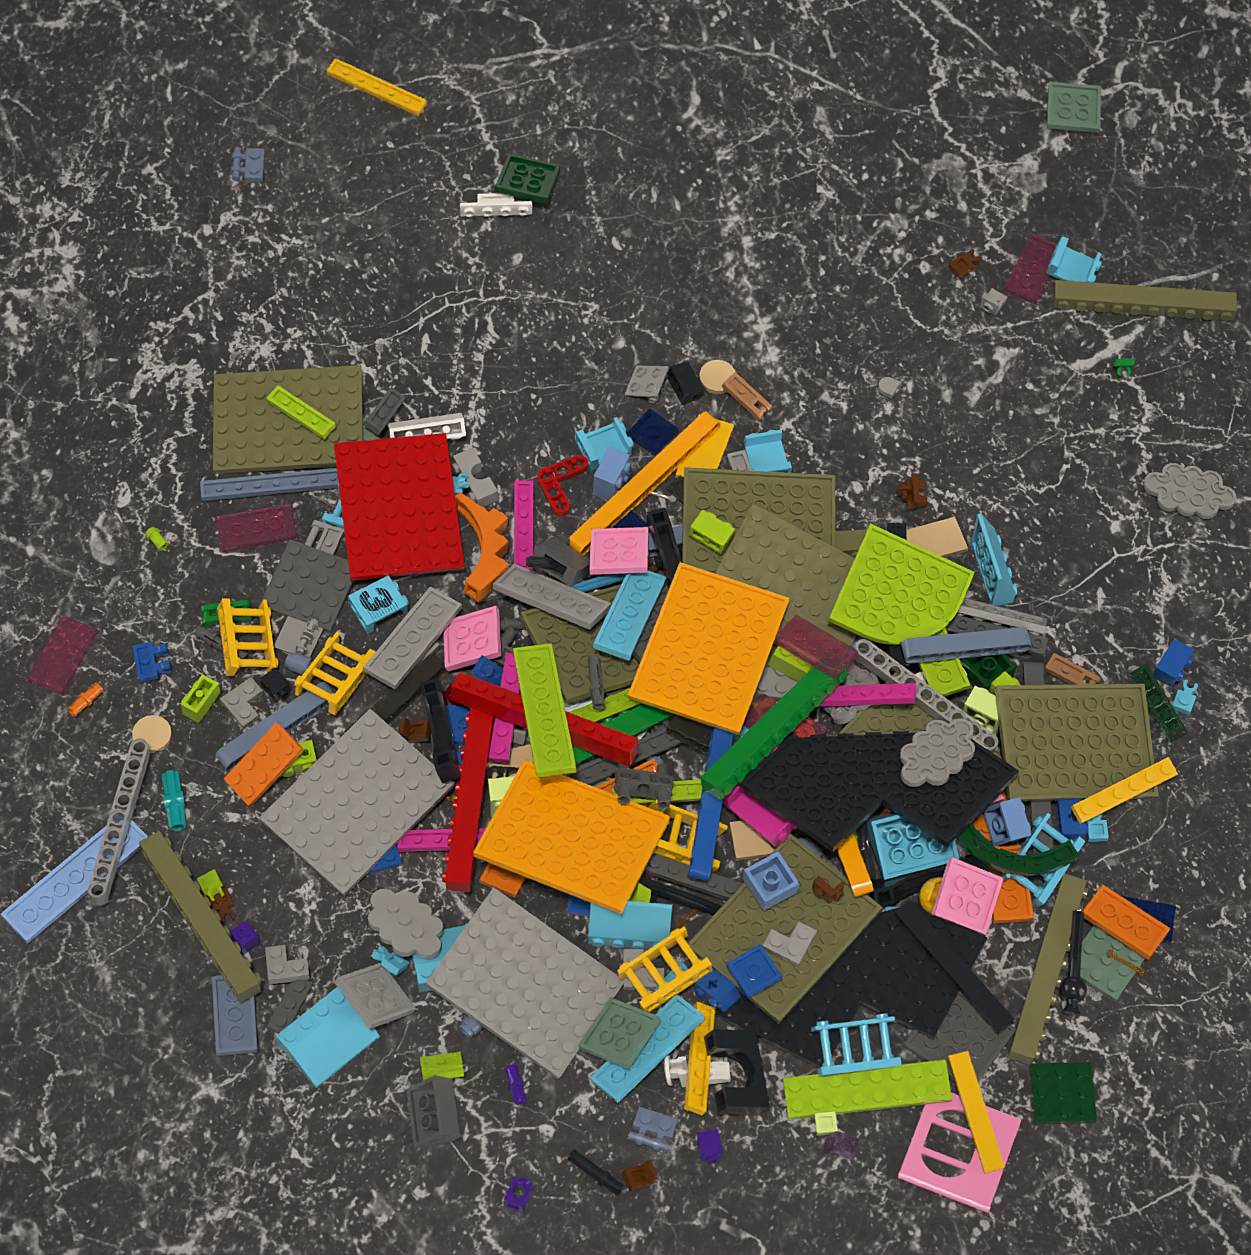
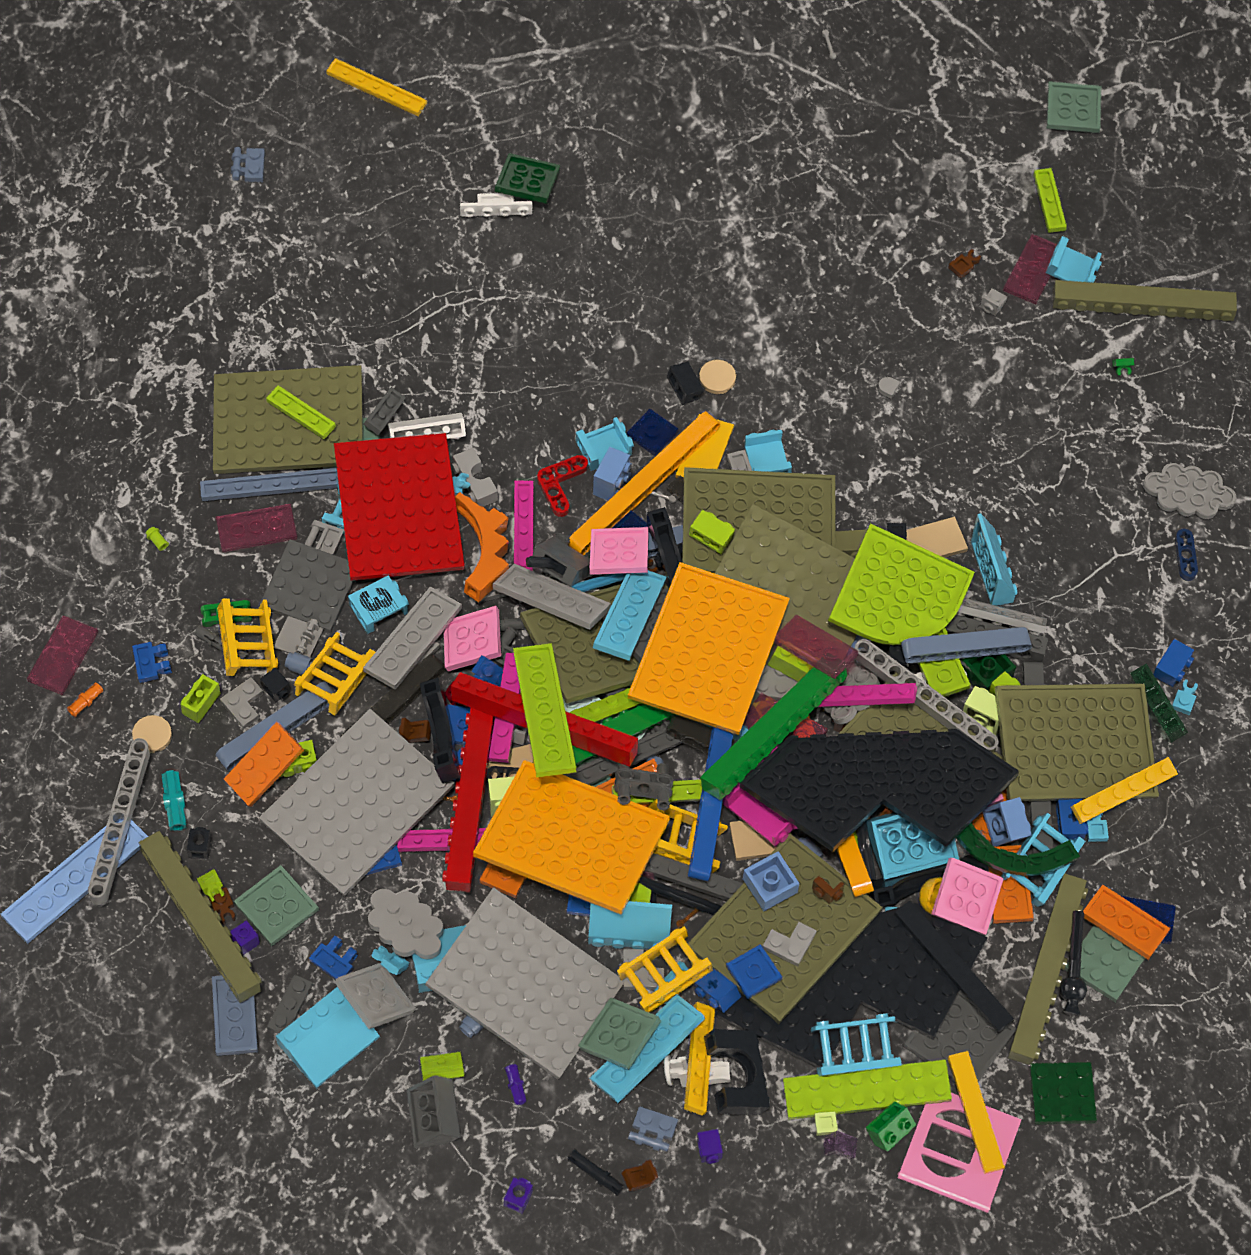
(202, 850): none -> black brick
(276, 905): none -> sand green plate
(284, 971): light grey plate -> none
(330, 962): none -> blue plate
(597, 689): dark grey pin -> none
(647, 382): light grey hinge -> none
(746, 396): medium nougat plate -> none
(890, 1126): none -> green brick
(910, 491): reddish brown hips -> none
(937, 752): light grey plate -> none
(1049, 200): none -> lime plate
(1069, 671): medium nougat plate -> none
(1111, 954): clear orange hinge -> none
(1189, 547): none -> dark blue beam

